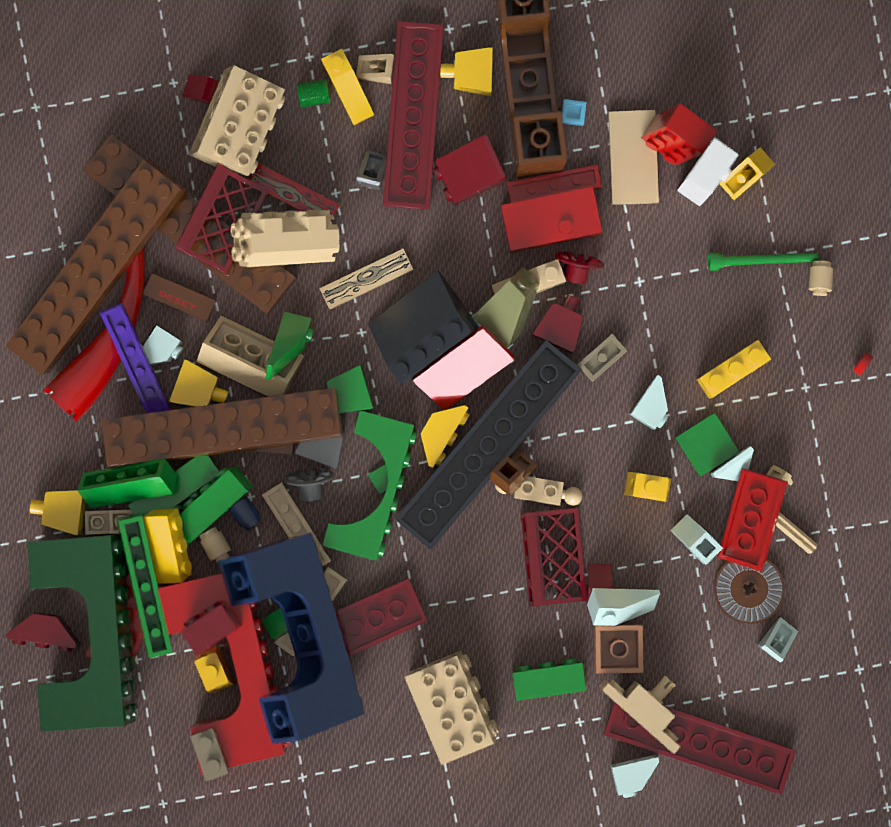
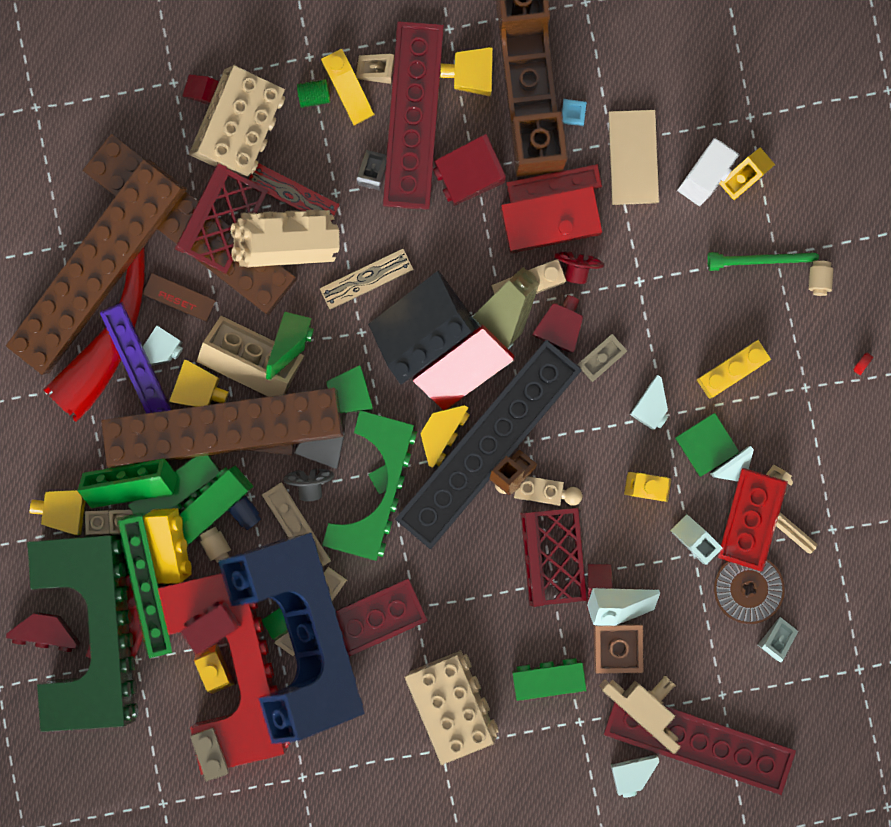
(678, 134): red brick -> none

